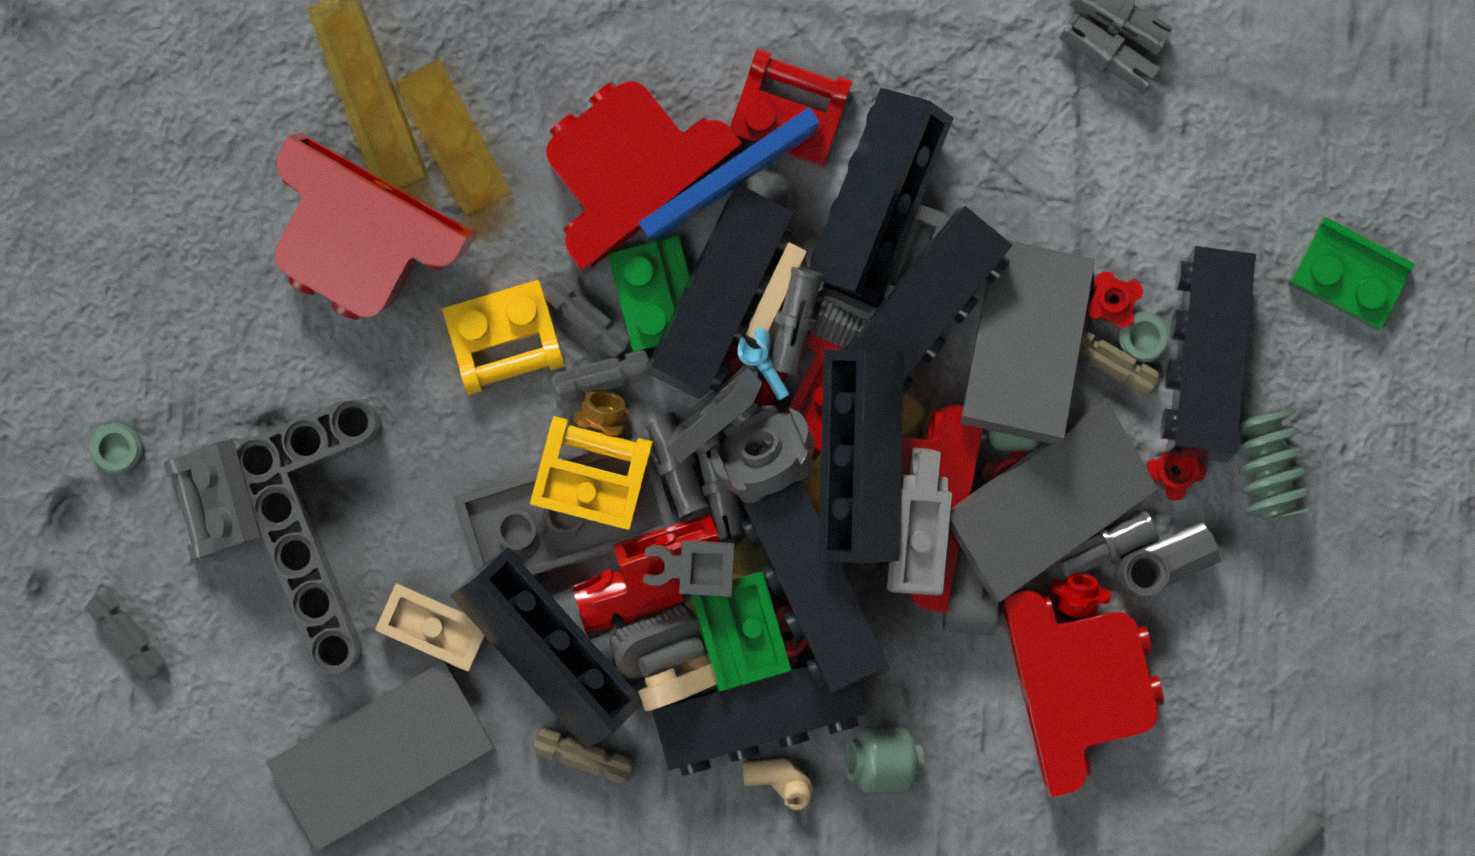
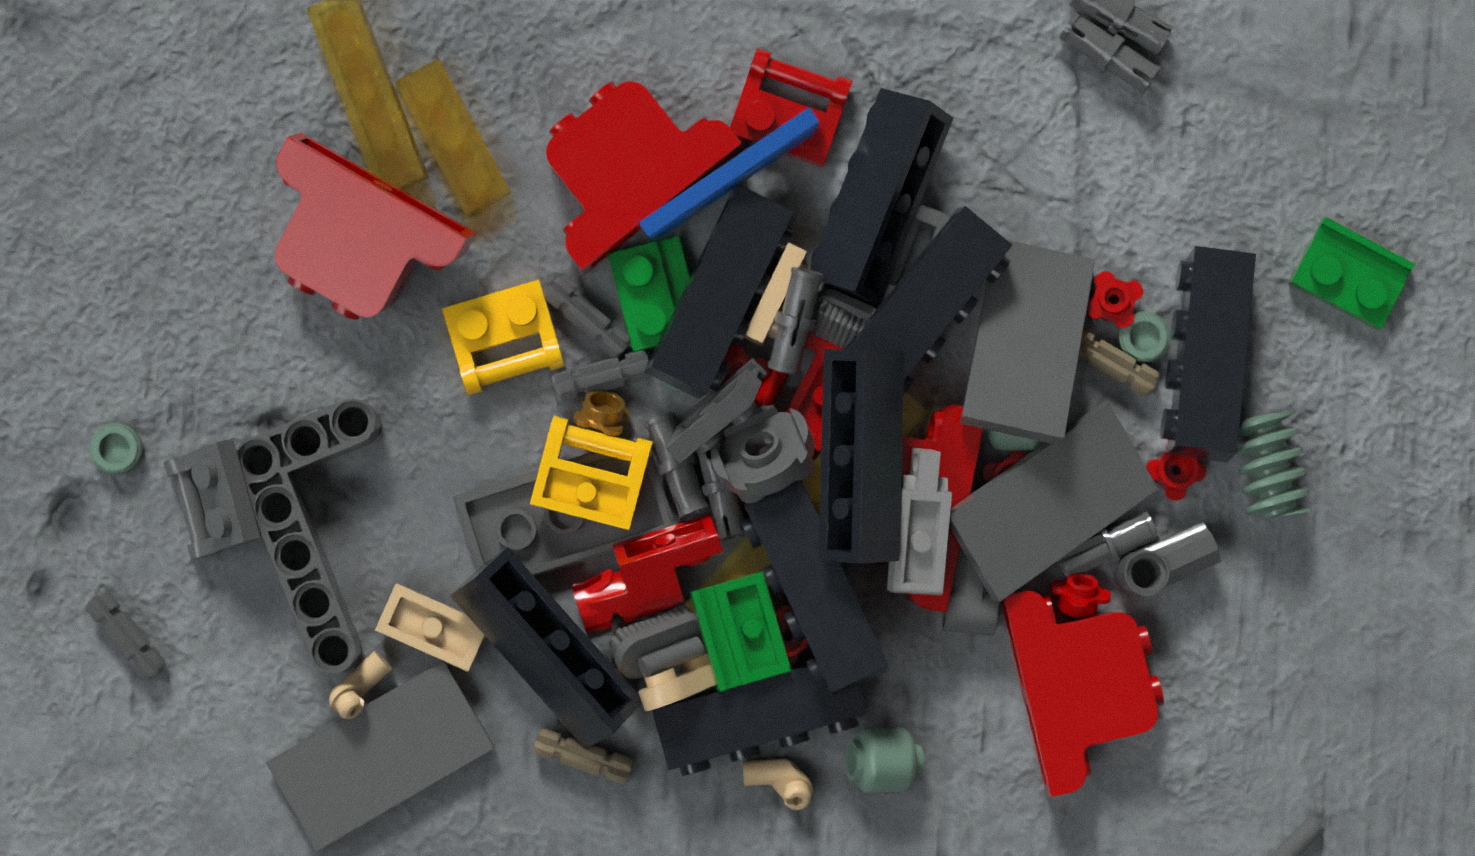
(348, 694): none -> tan arm
(701, 567): dark grey plate -> none
(760, 358): medium azure hand -> none

